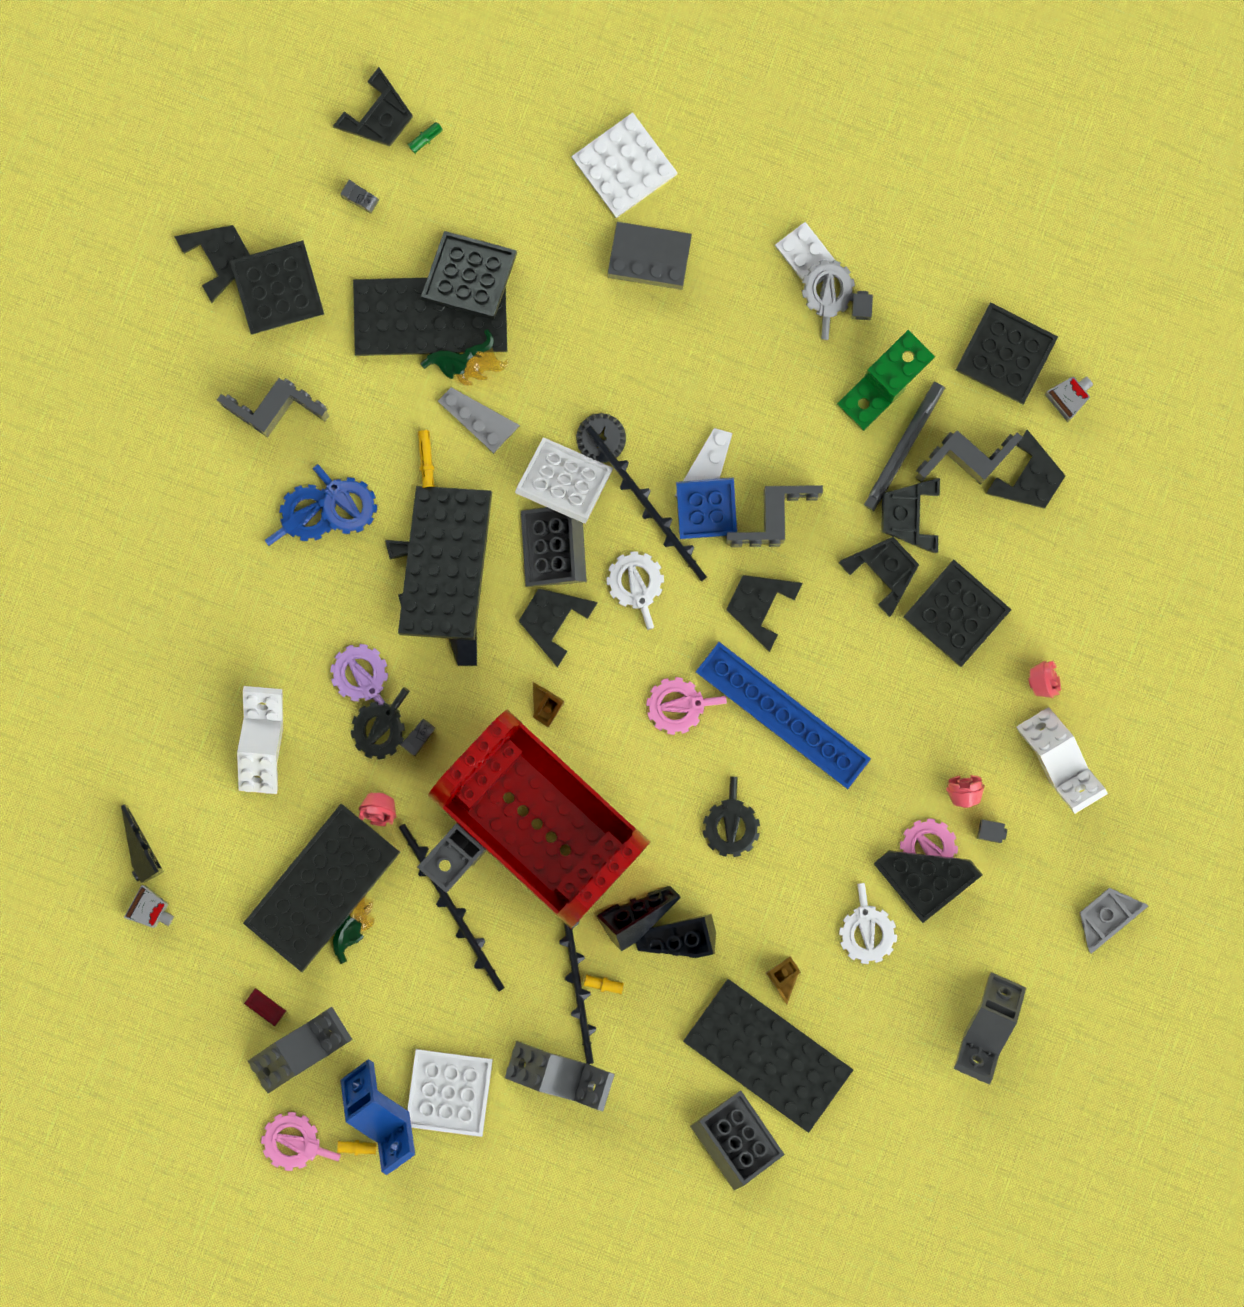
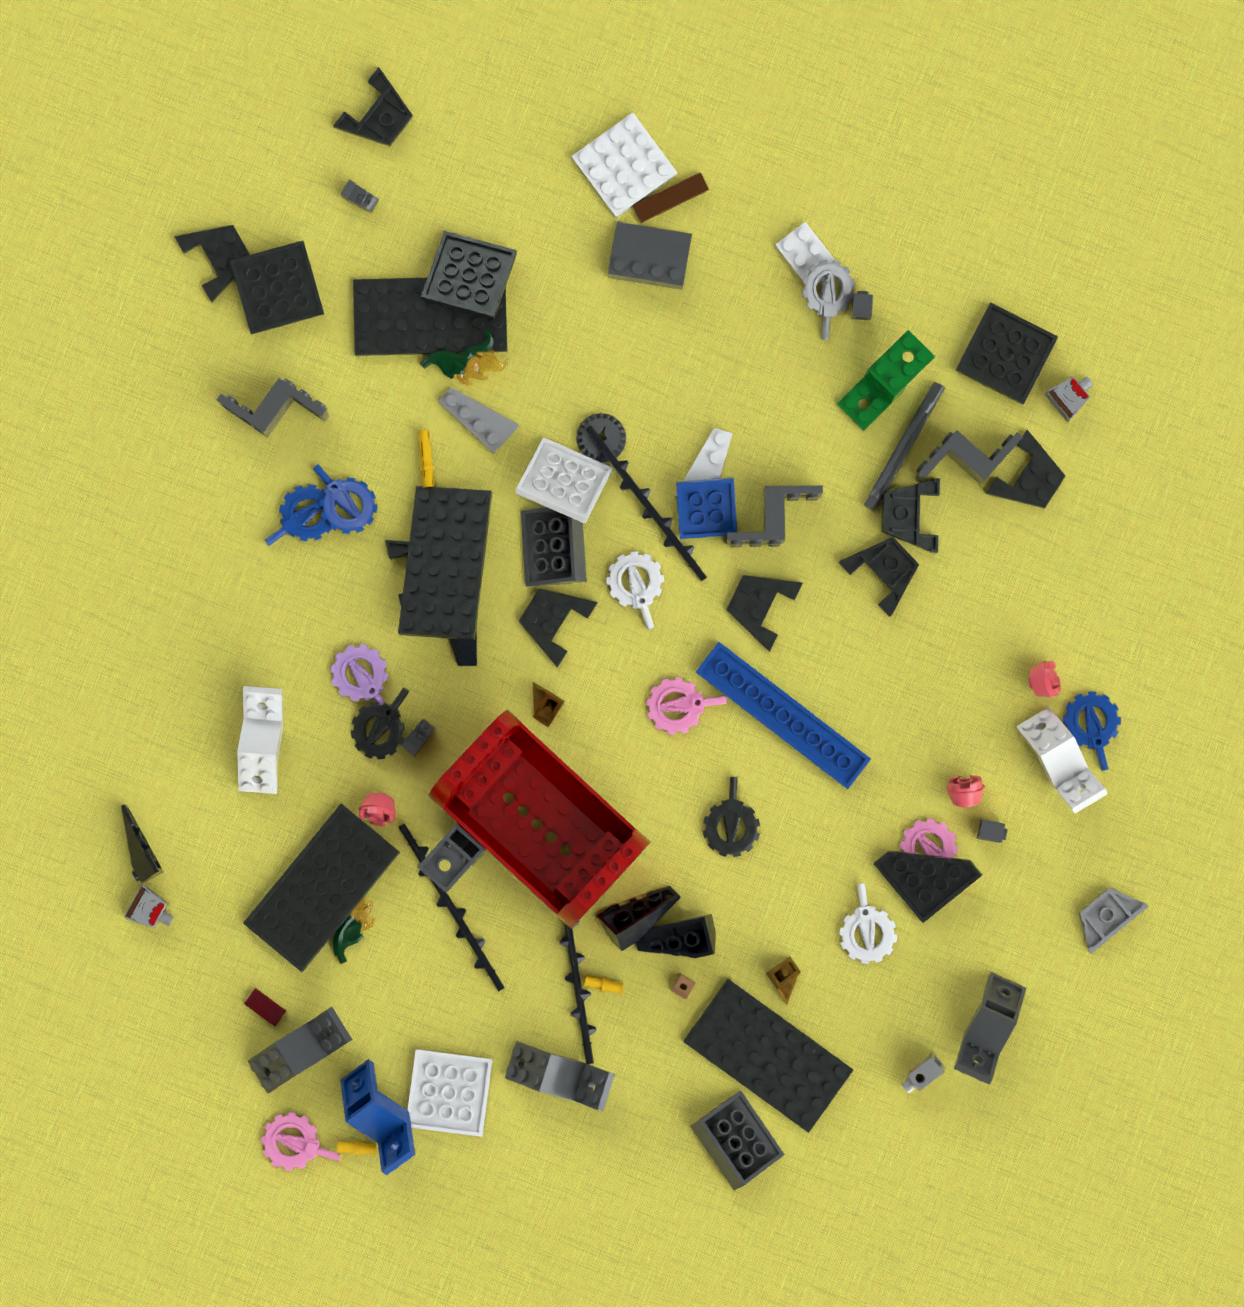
(425, 137): green axle -> none
(671, 197): none -> reddish brown tile
(676, 988): none -> medium nougat piece
(929, 1067): none -> light grey torso
(957, 613): pearl dark grey plate -> none
(1095, 735): none -> blue bar

